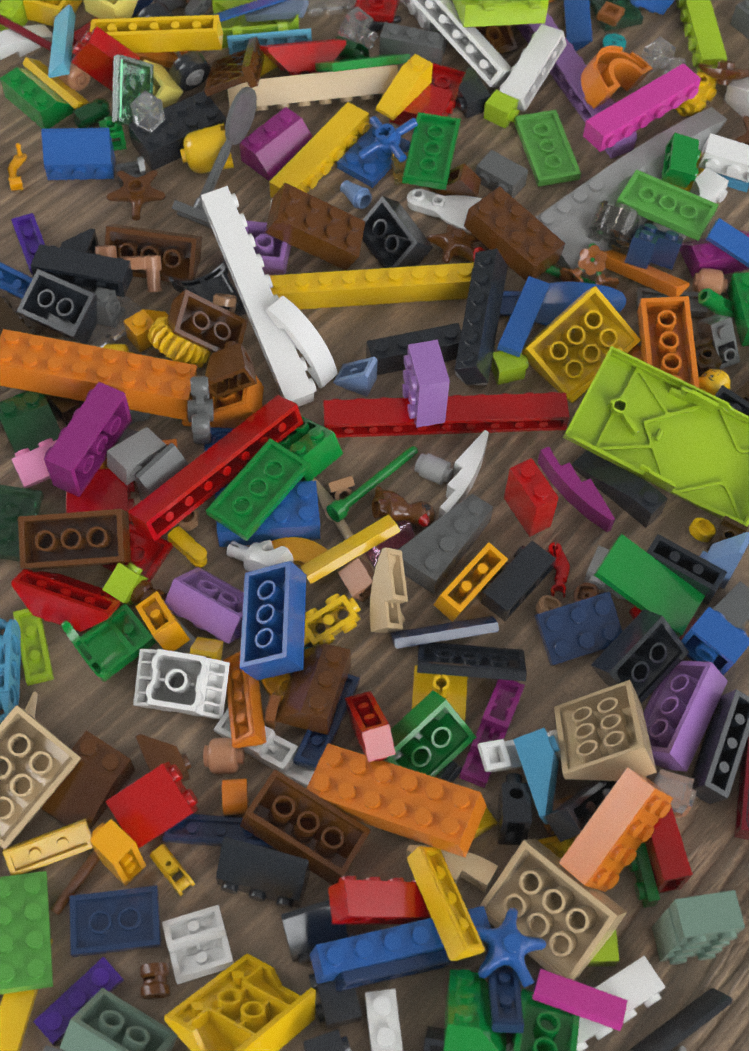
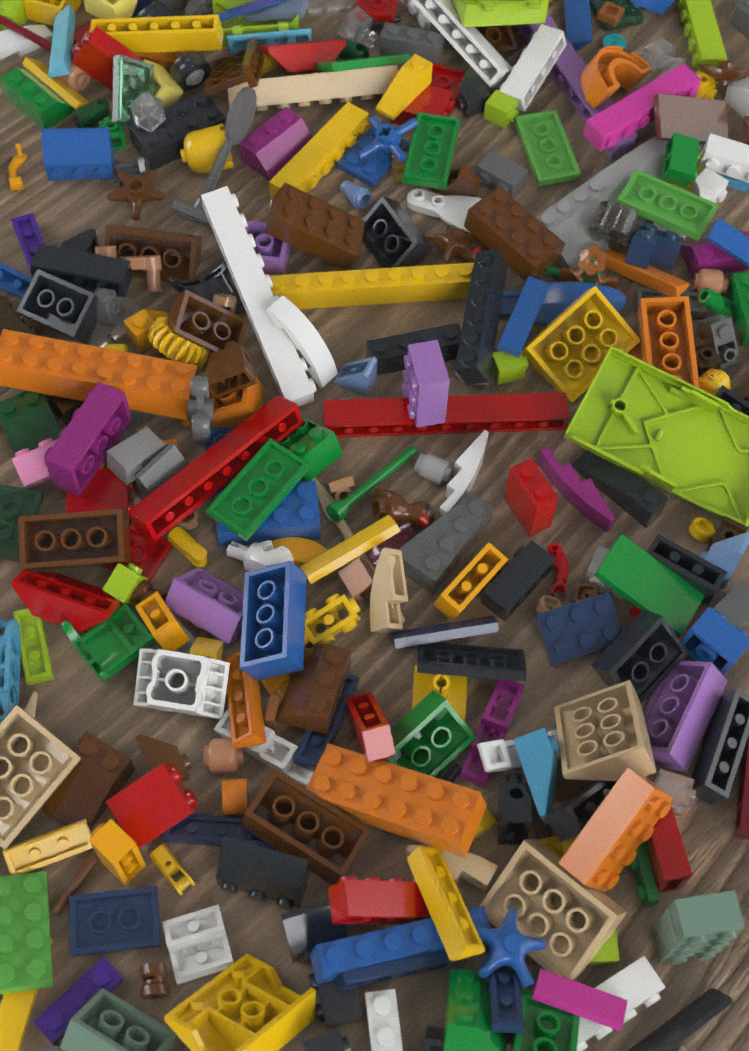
(689, 117): none -> tile

